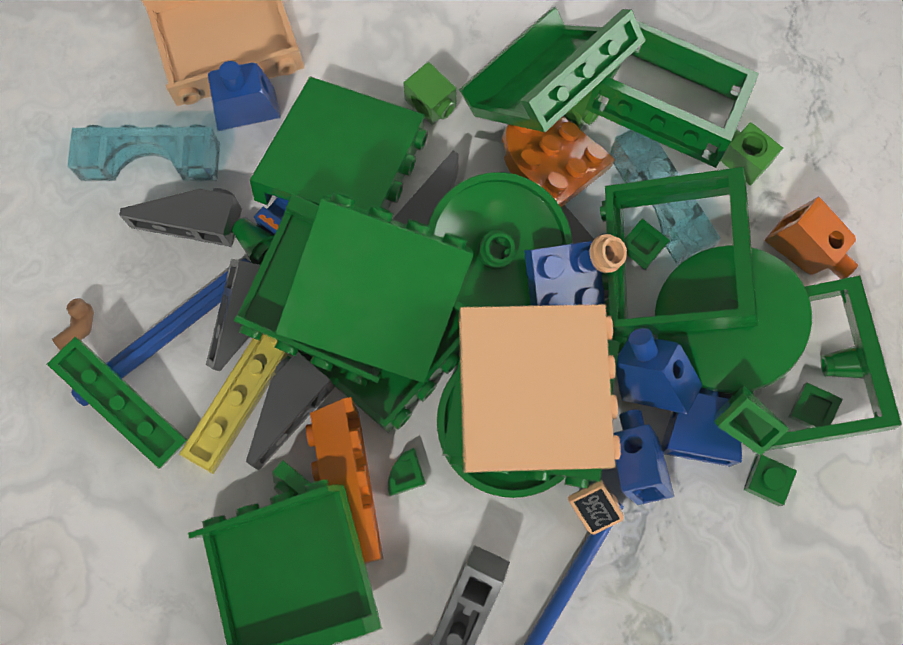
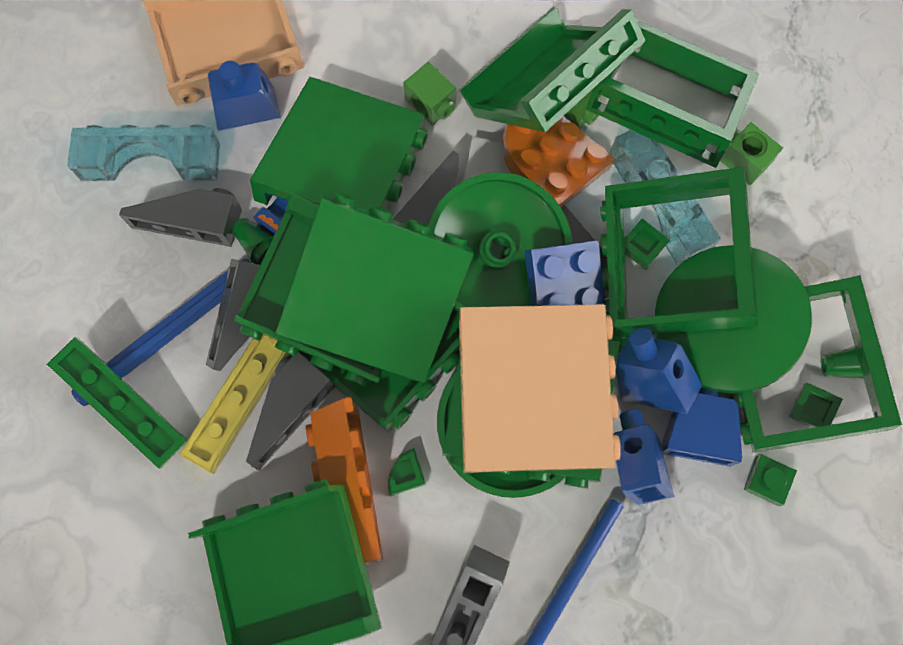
(80, 323): medium nougat arm -> none
(288, 480): green plate -> none
(596, 507): slope -> none
(614, 256): light nougat plate -> none
(750, 421): green slope -> none
(814, 239): orange torso -> none

